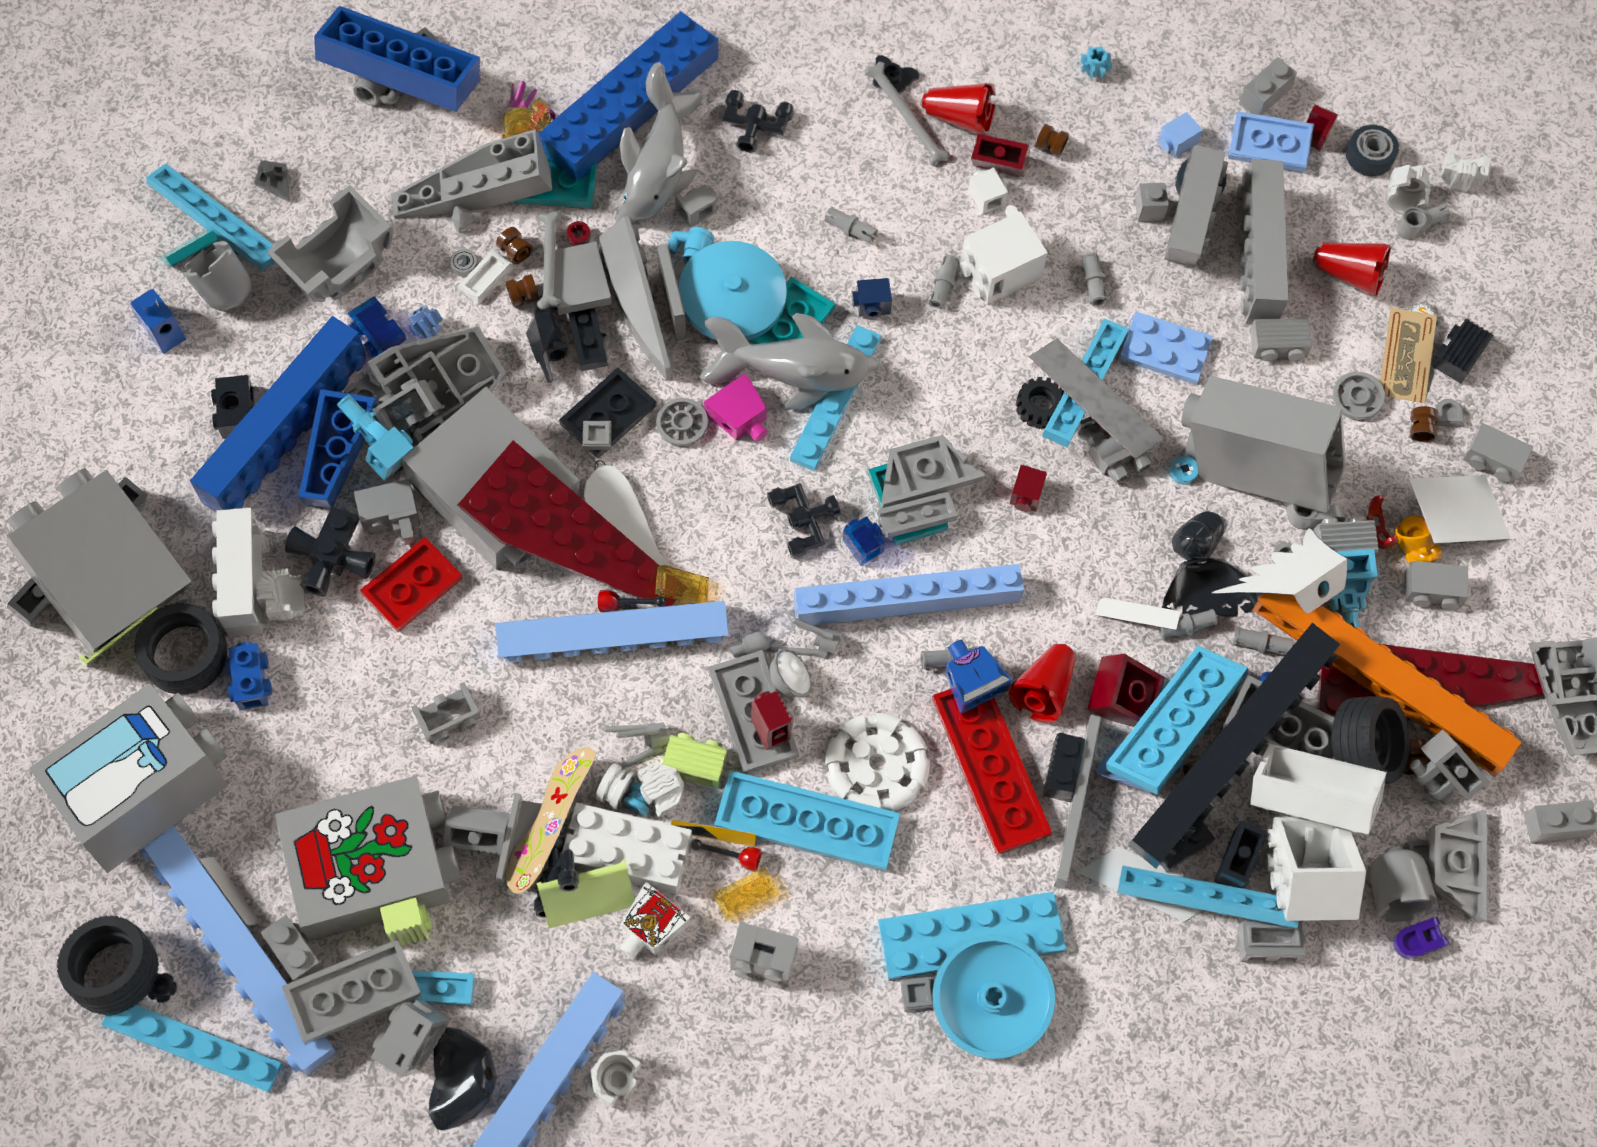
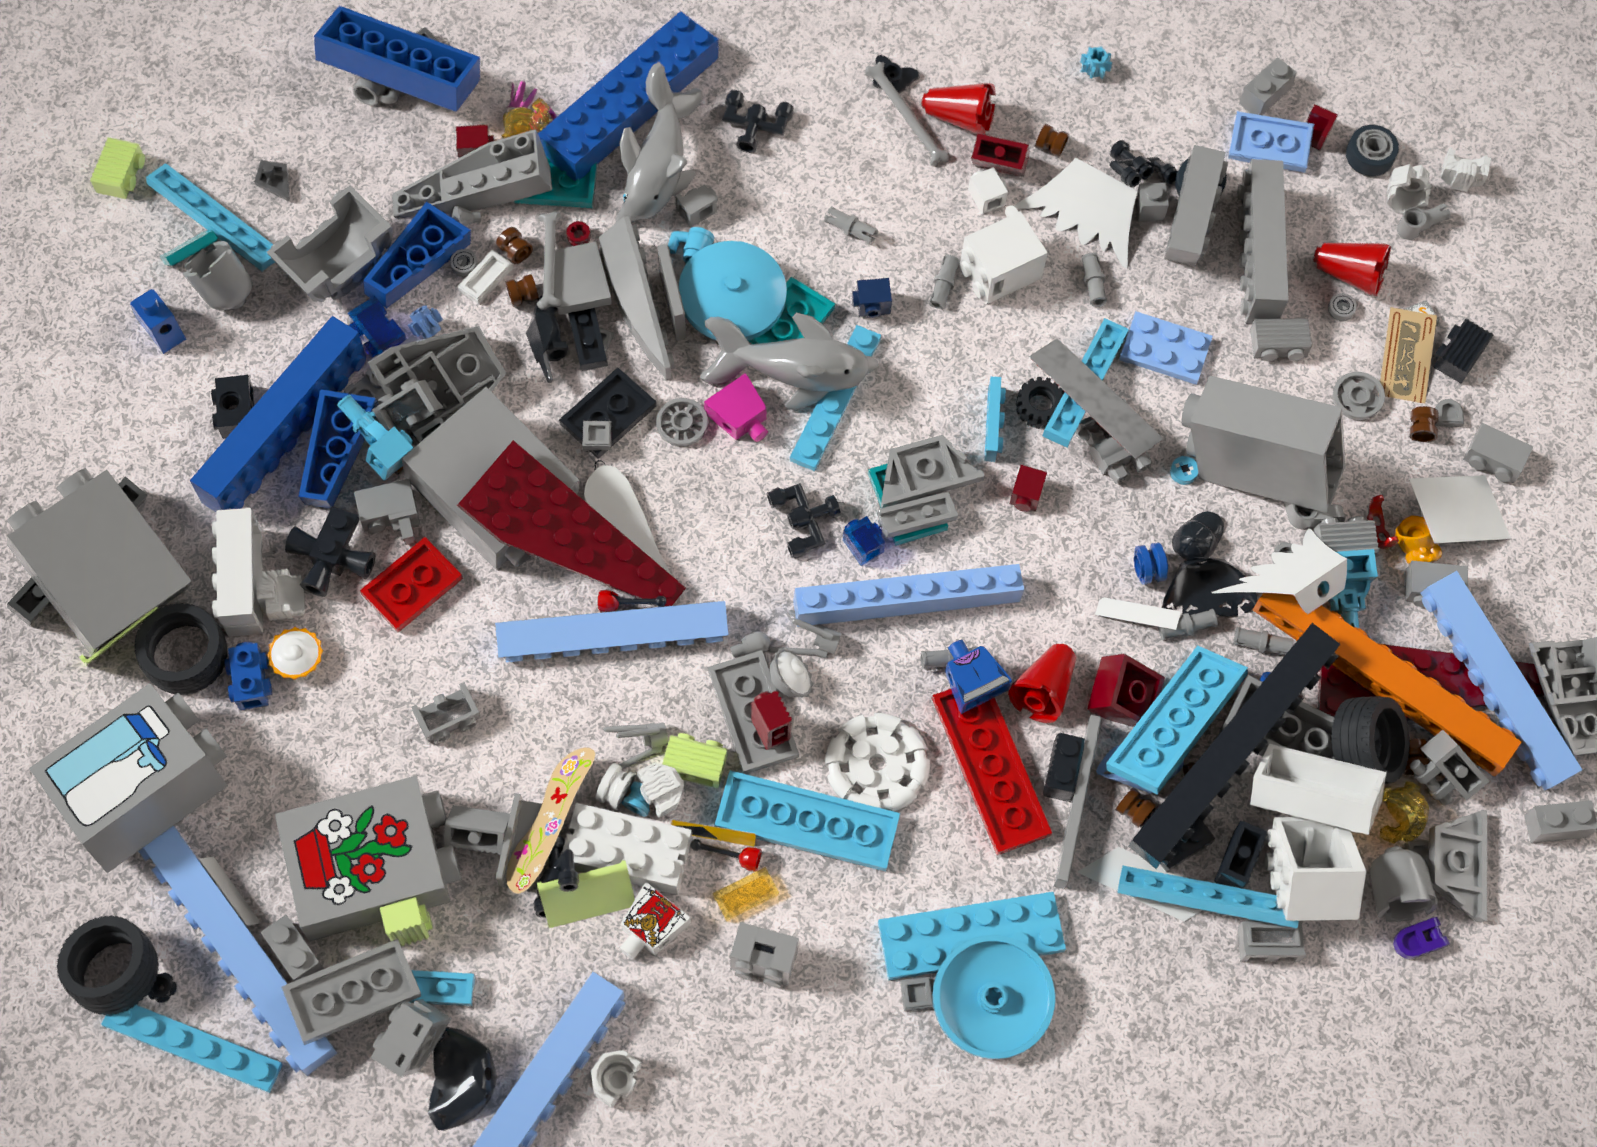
(117, 168): none -> yellowish green brick
(294, 653): none -> white piece
(416, 254): none -> blue wedge
(471, 137): none -> dark red brick
(681, 585): clear yellow tile -> none
(994, 419): none -> medium azure plate
(1091, 201): none -> white piece
(1134, 169): none -> black piece
(1135, 807): none -> reddish brown wheel
(1150, 563): none -> blue wheel
(1180, 135): light blue brick -> none
(1342, 307): none -> light grey tile
(1408, 809): none -> clear yellow helmet
(1500, 680): none -> light blue brick

